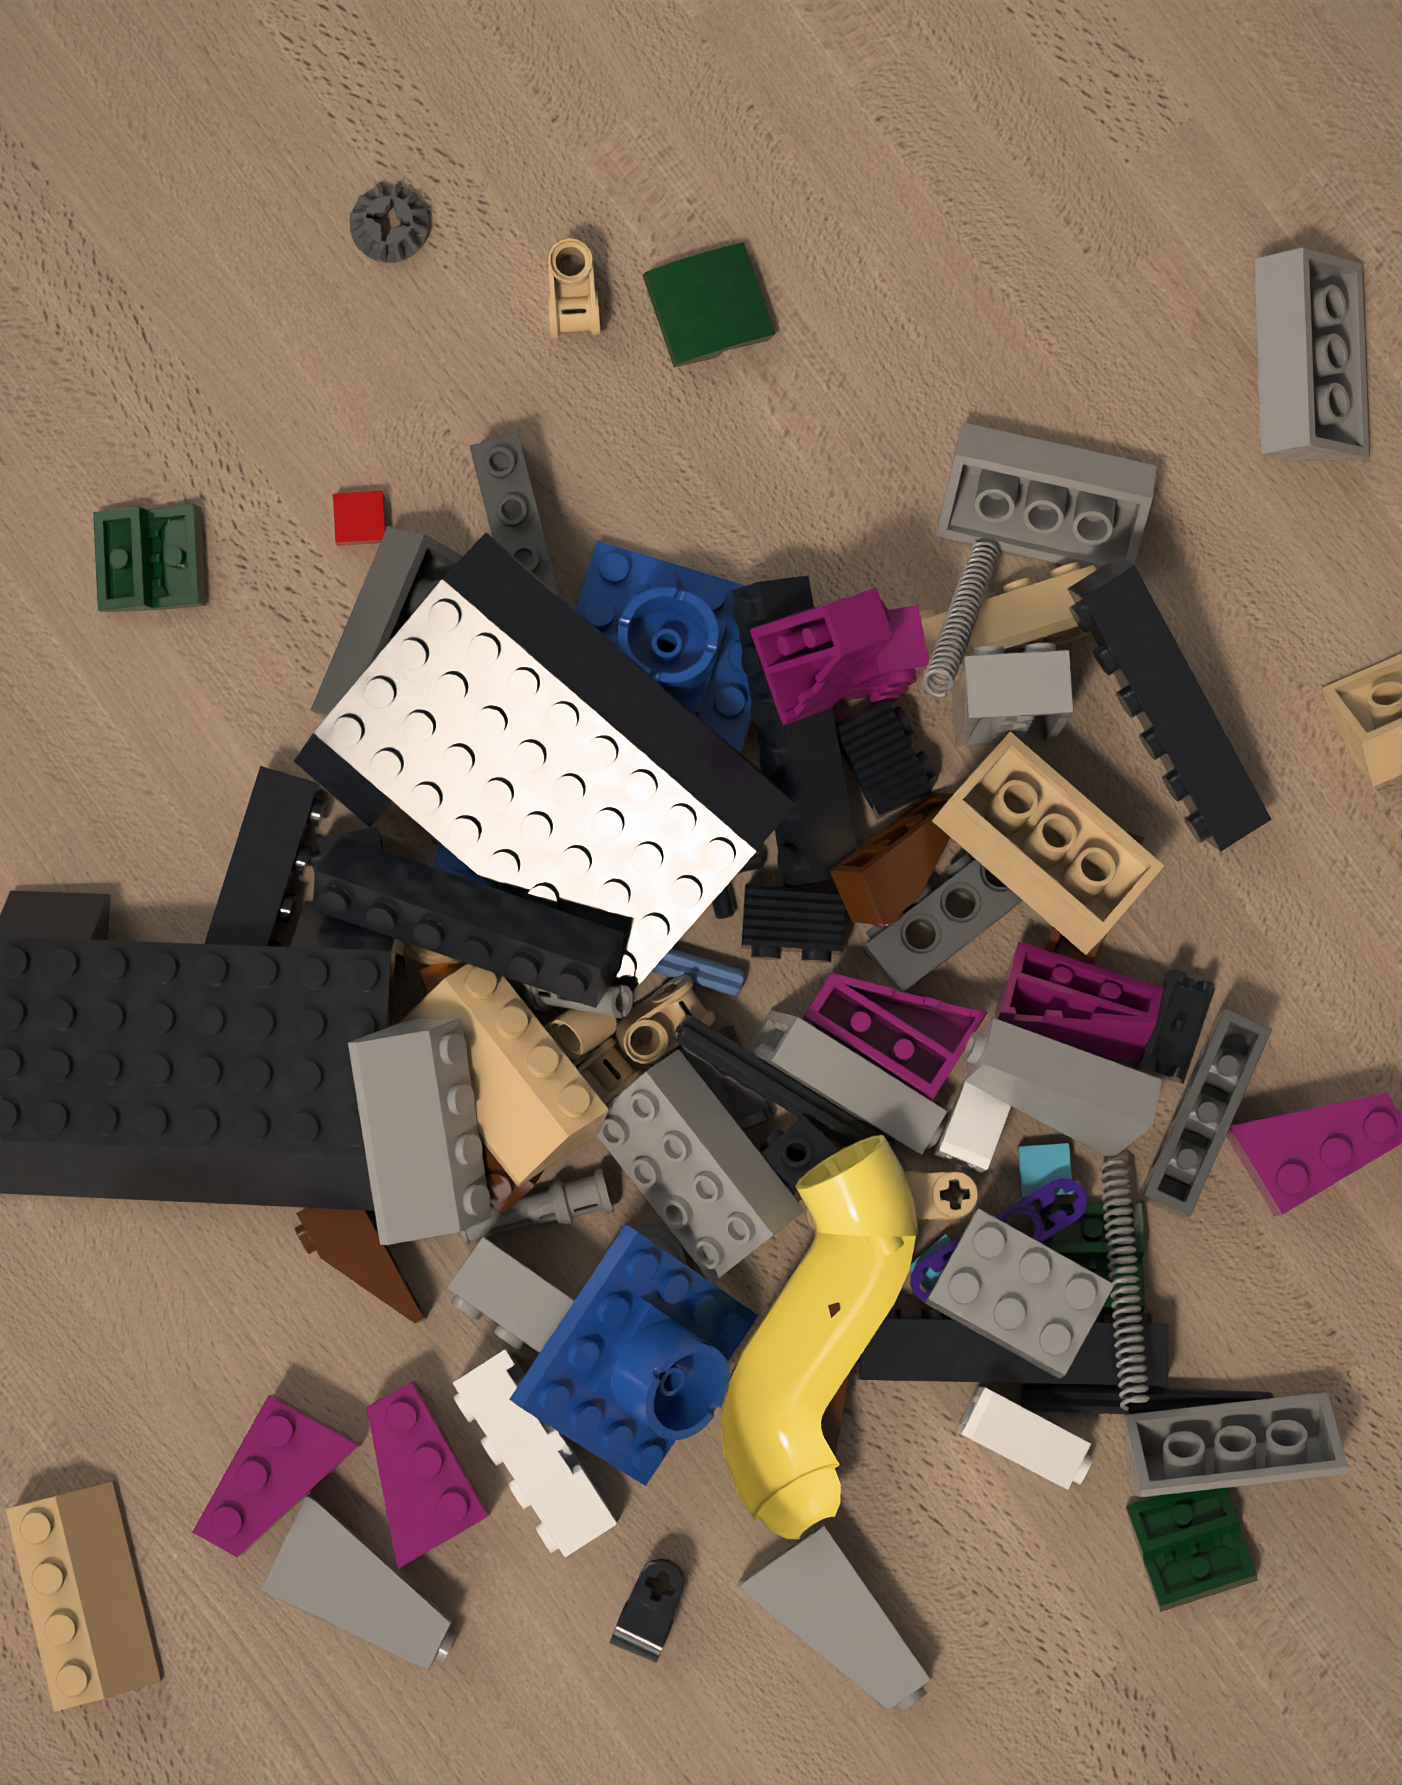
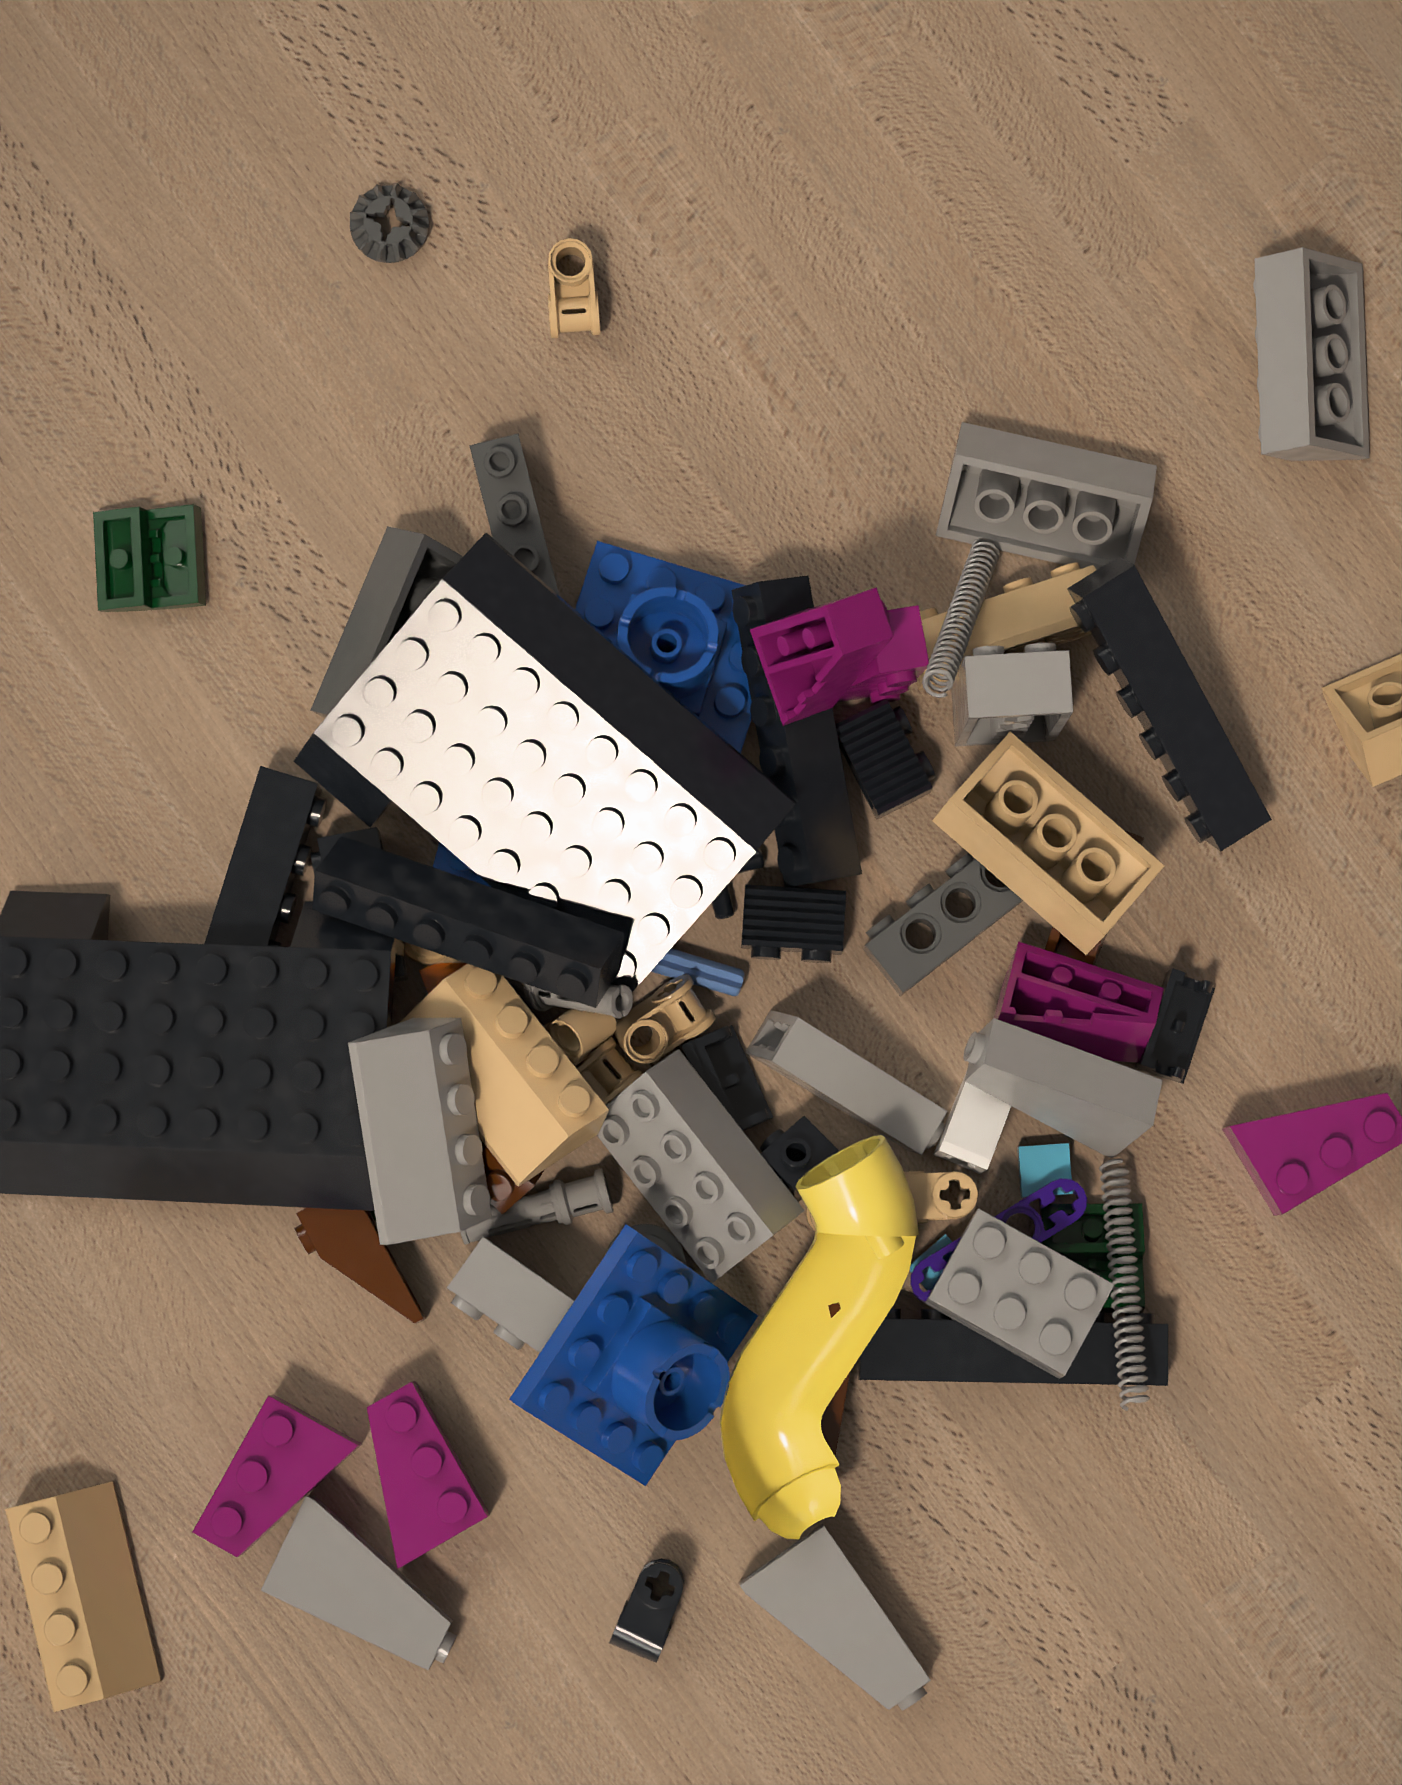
(359, 517): red tile -> none
(536, 1456): white wedge -> none
(708, 304): dark green slope -> none
(772, 1082): black axle -> none
(893, 865): reddish brown slope -> none
(895, 1030): magenta wedge -> none
(1025, 1438): white slope -> none
(1107, 1400): black axle -> none
(1191, 1545): dark green slope -> none
(1204, 1113): dark grey brick -> none
(1233, 1445): light grey slope -> none

